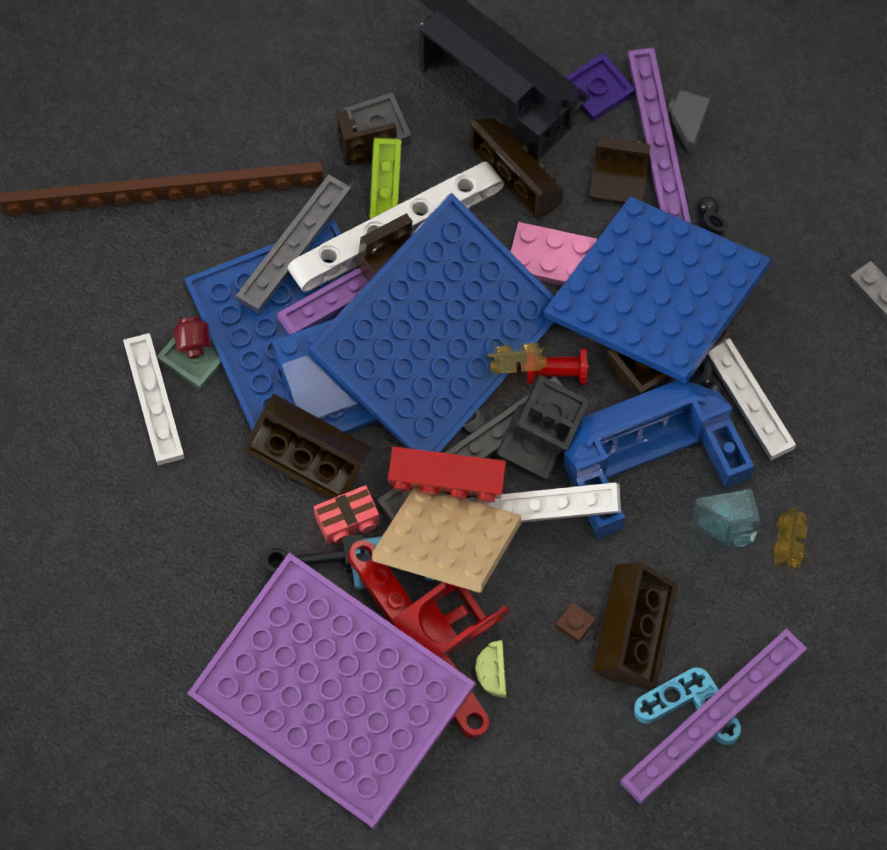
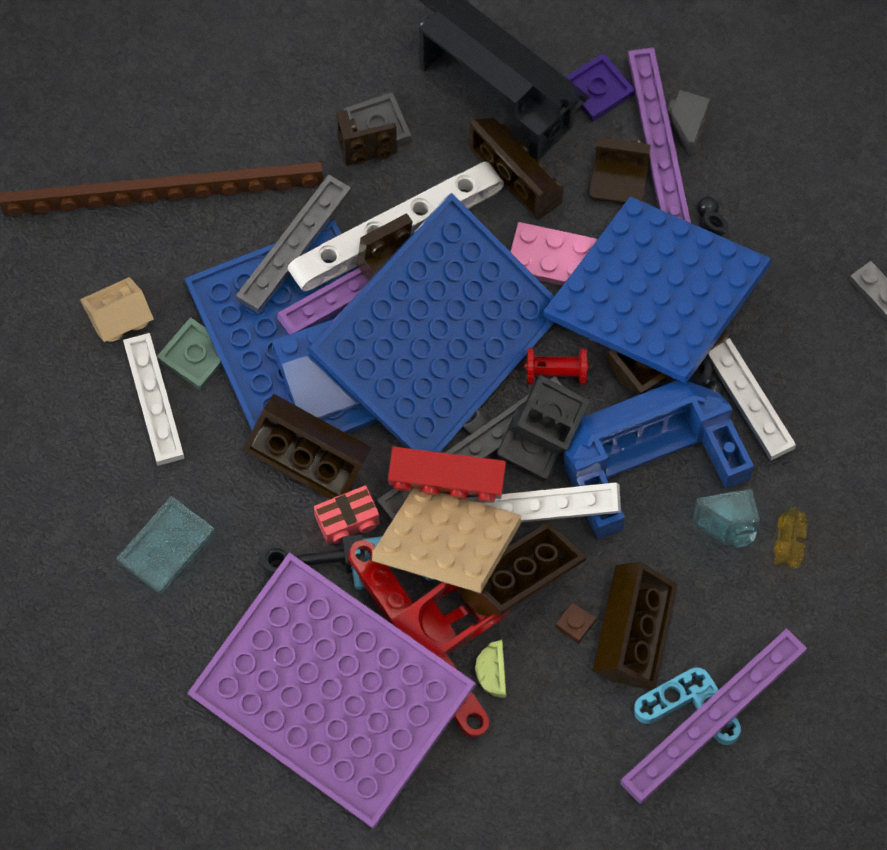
(117, 310): none -> tan slope
(165, 545): none -> clear light blue plate
(192, 337): dark red head -> none
(384, 175): lime plate -> none
(506, 358): clear yellow hinge -> none
(524, 570): none -> dark brown slope

